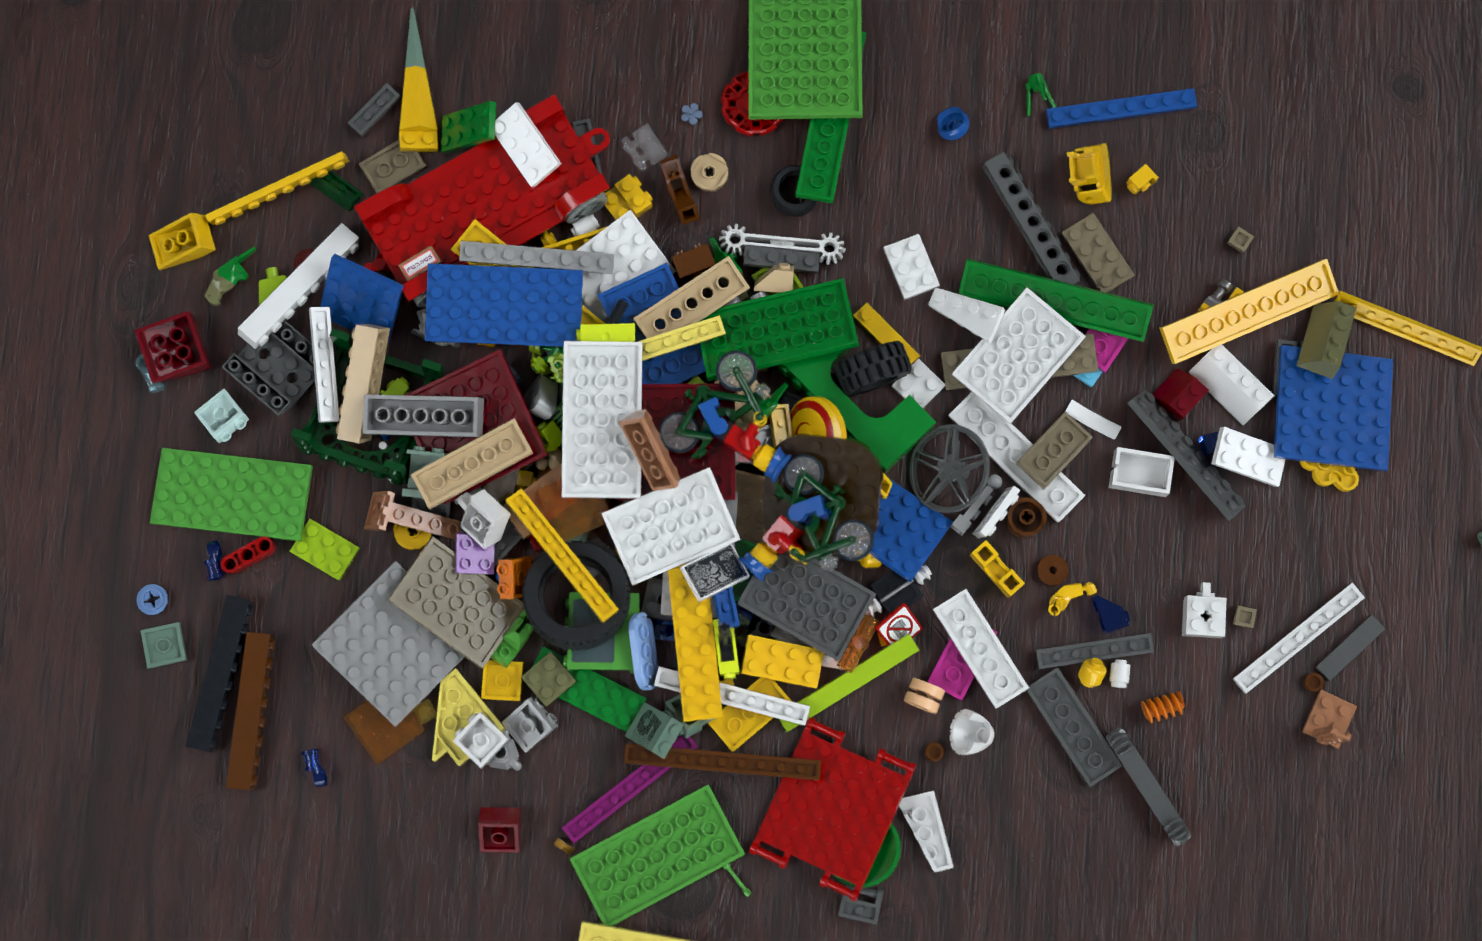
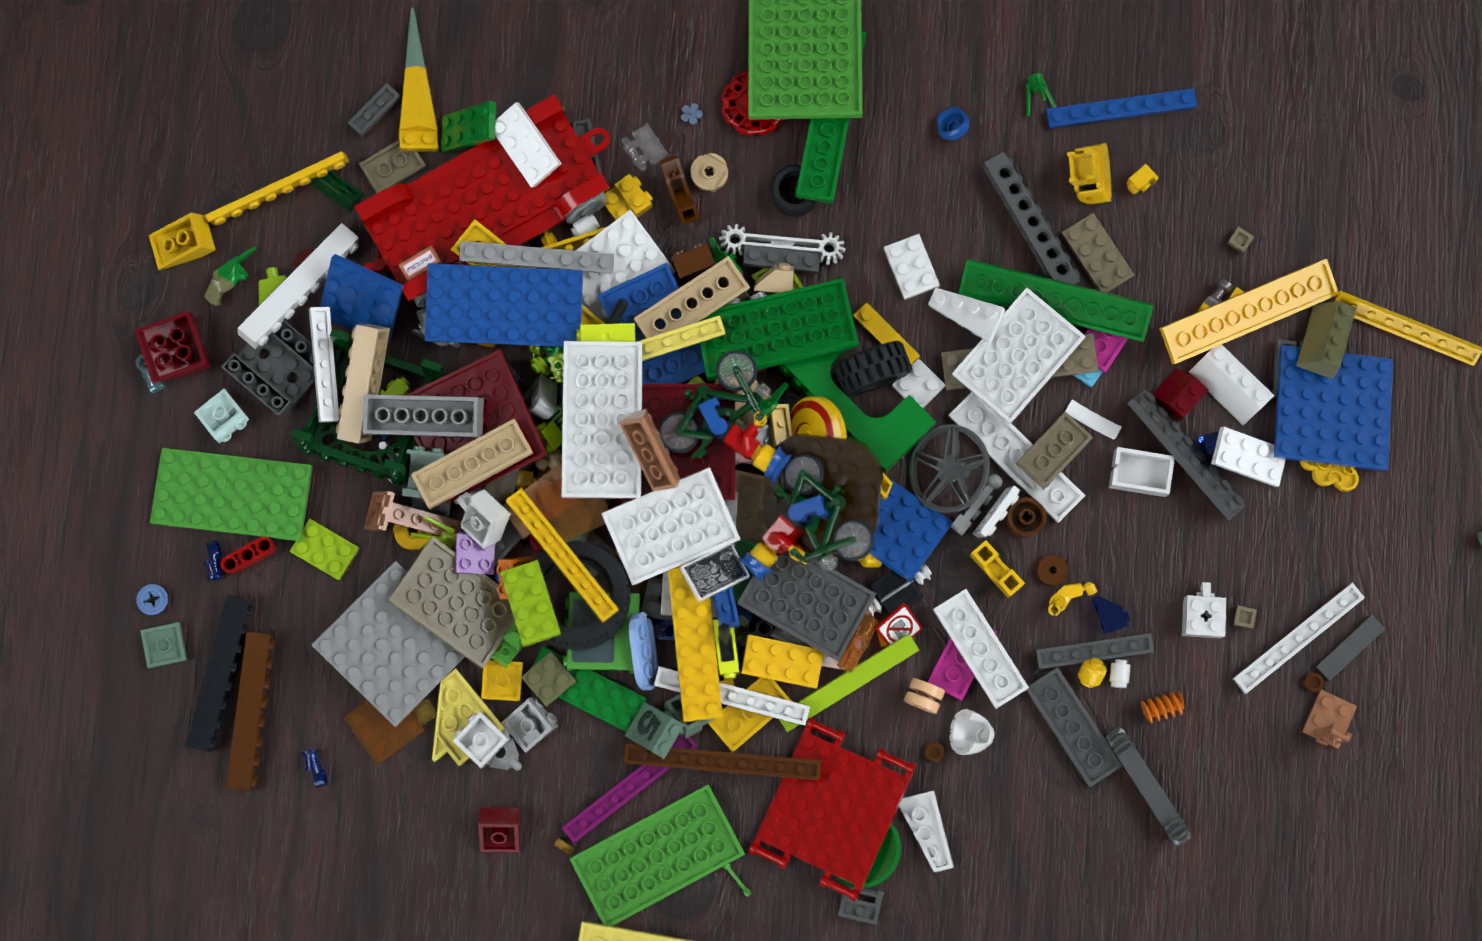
(447, 538): none -> lime plant
(530, 603): none -> lime plate

